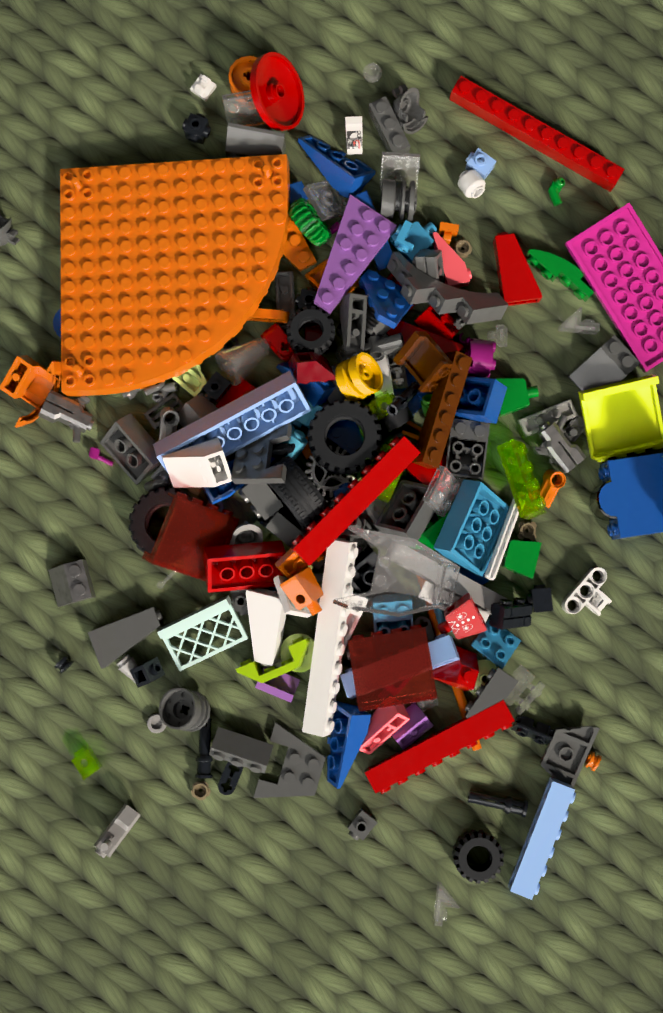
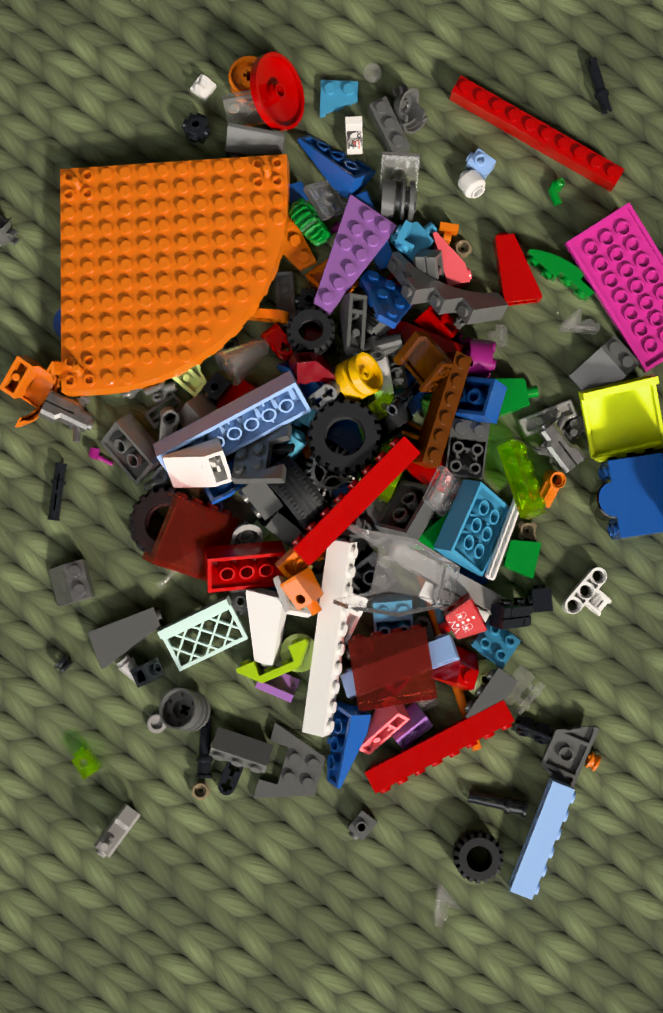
(57, 483): none -> black pin
(321, 392): none -> dark grey beam
(337, 95): none -> dark azure wing
(601, 93): none -> black pin

